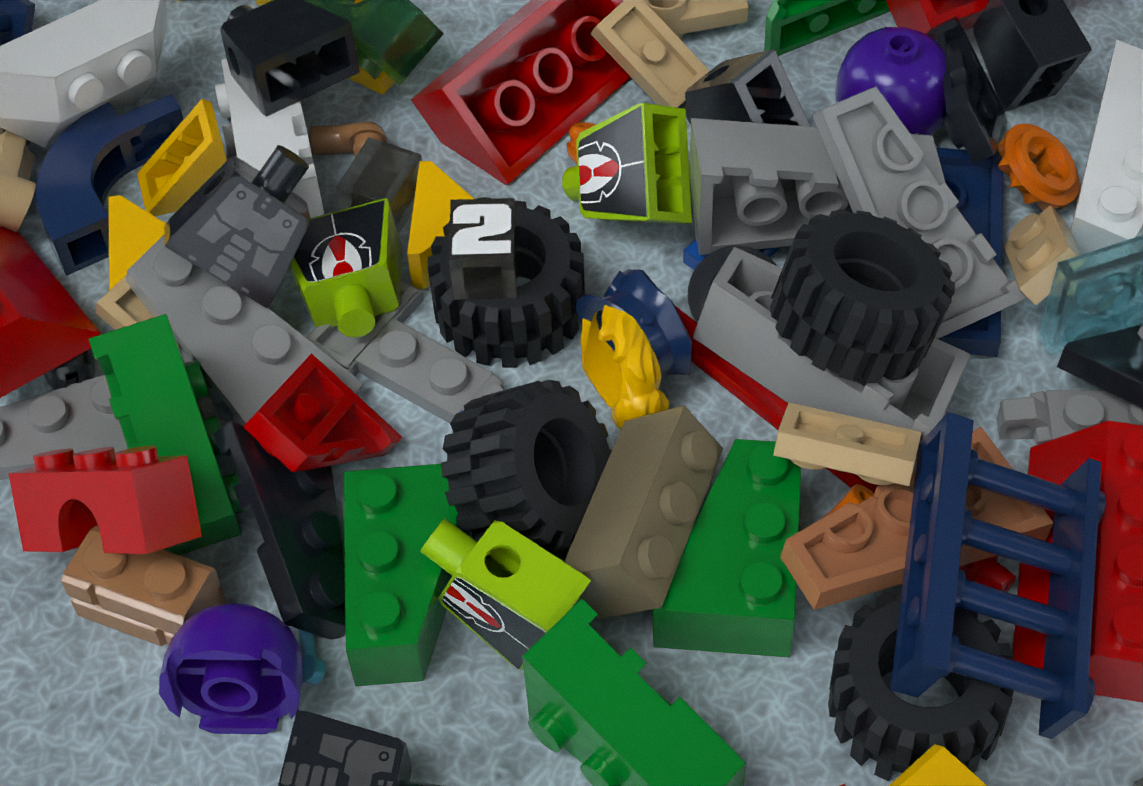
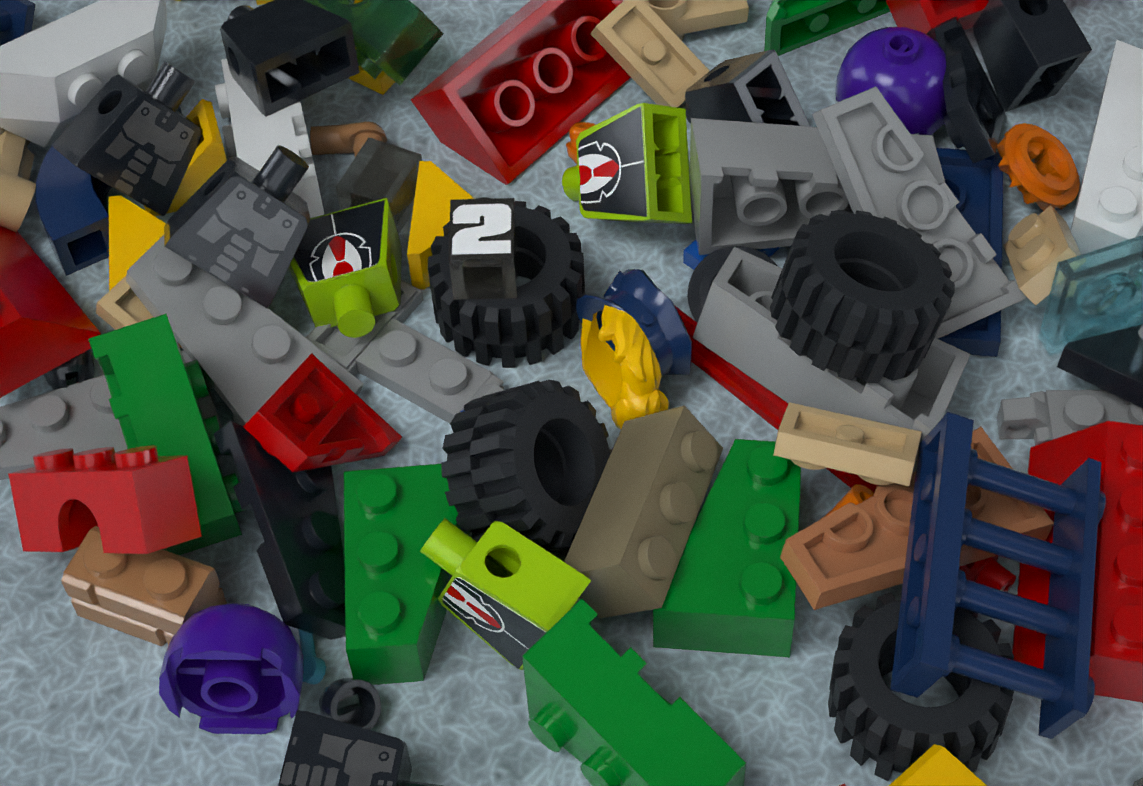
(136, 137): none -> torso
(360, 714): none -> black hinge

